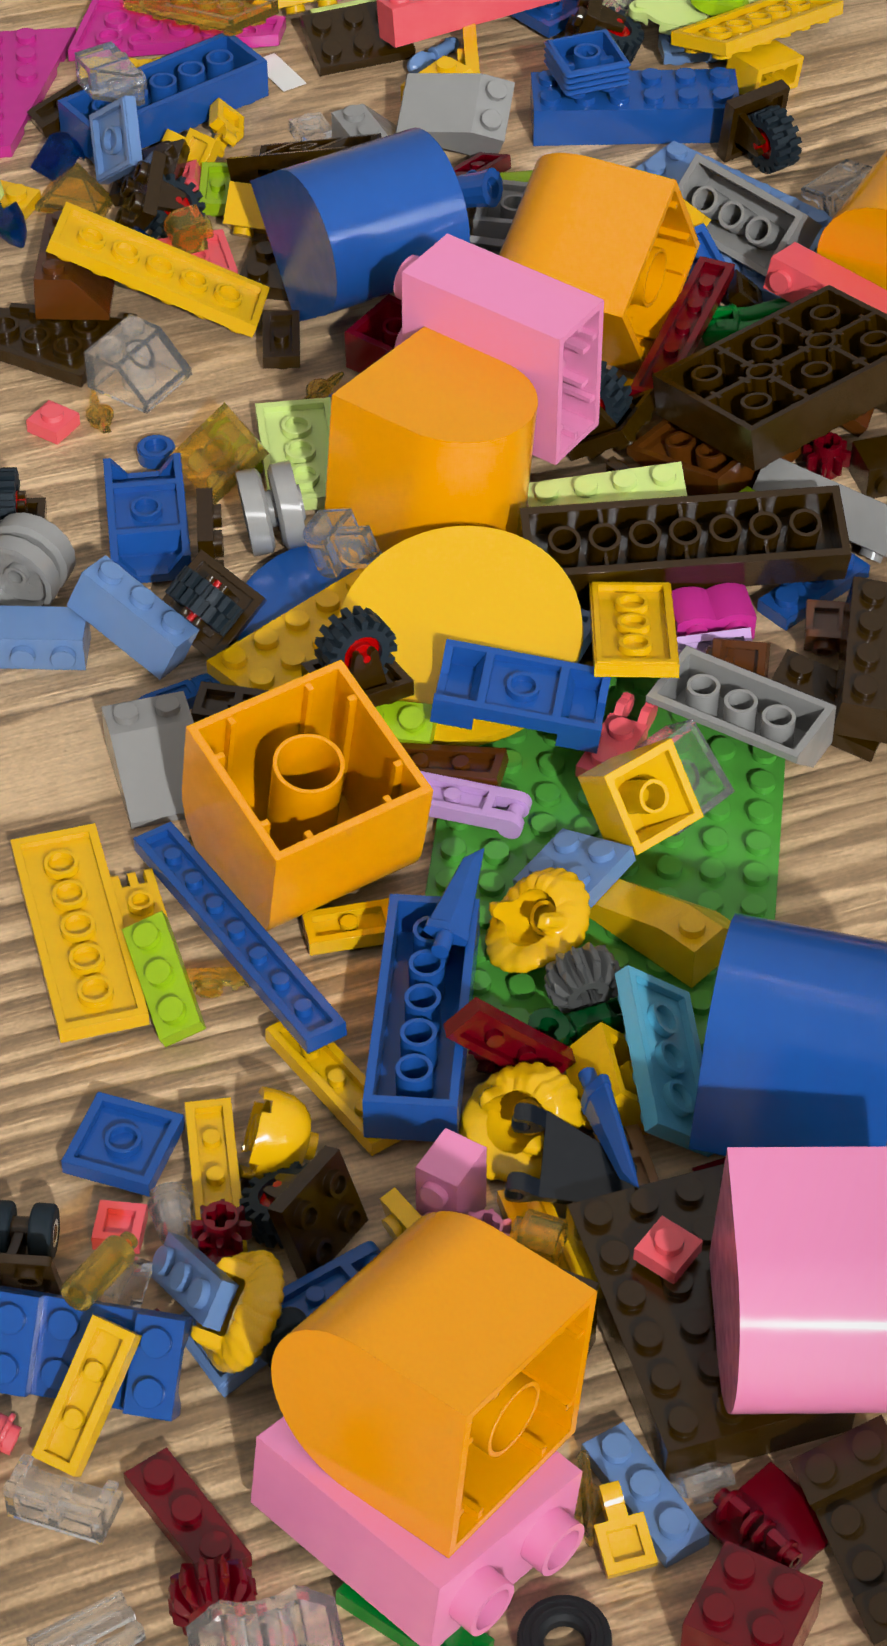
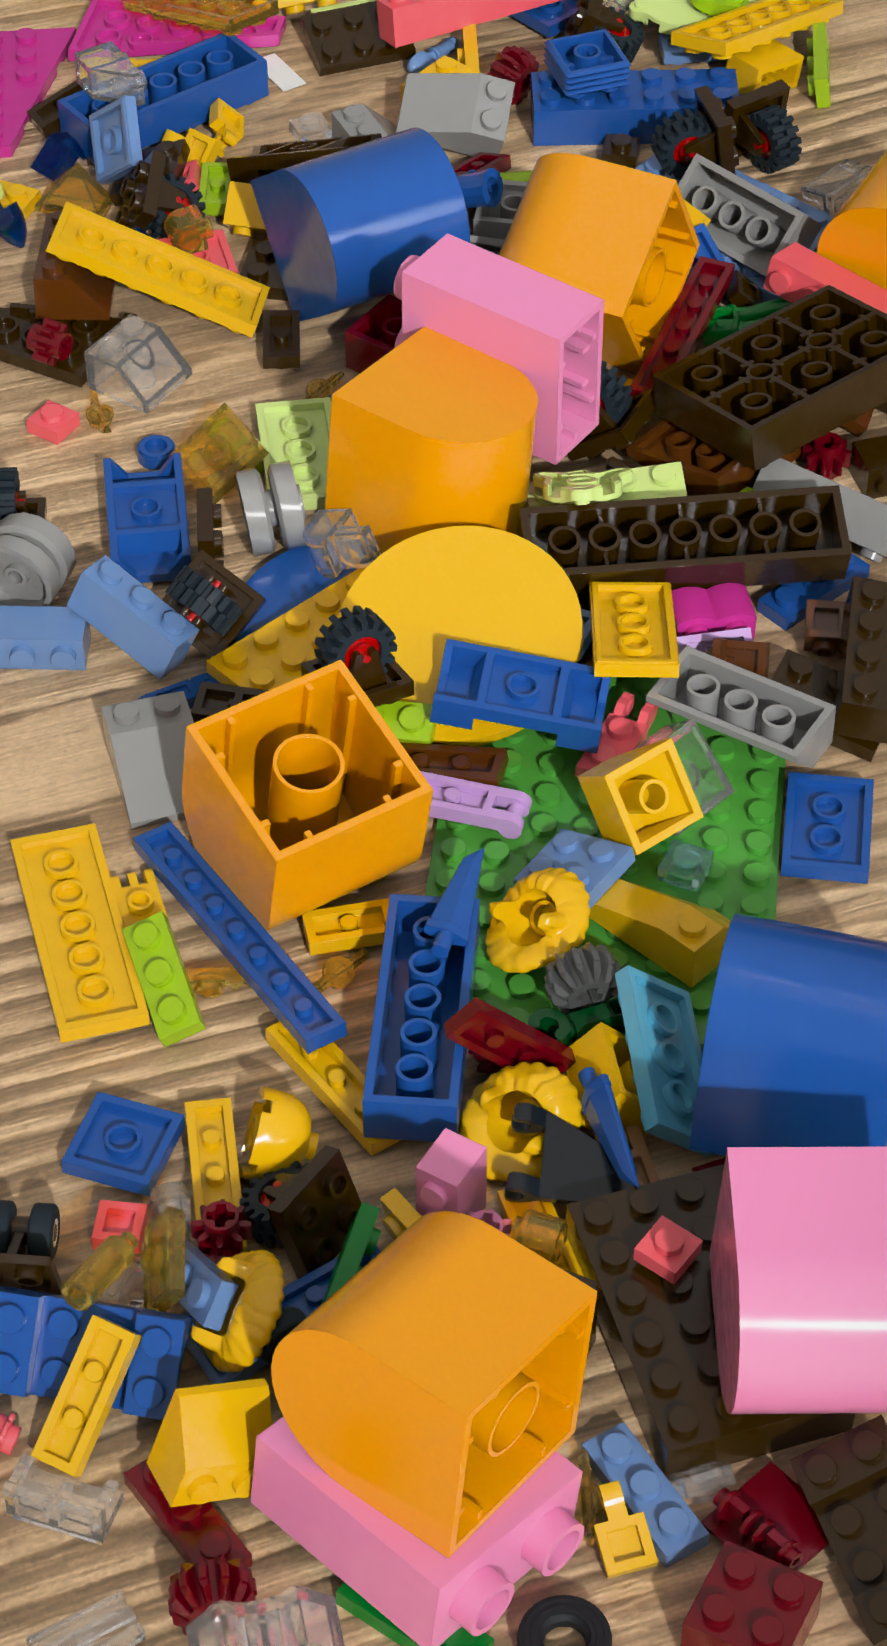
(49, 341): none -> dark red gear
(164, 1260): none -> clear yellow plate
(210, 1441): none -> yellow slope
(339, 971): none -> clear yellow piece
(359, 1241): none -> green plate
(516, 66): none -> dark red gear
(582, 485): none -> yellowish green tile
(621, 149): none -> dark brown plate
(685, 865): none -> clear light blue plate
(702, 132): none -> plate
(819, 65): none -> lime plate
(827, 828): none -> blue plate

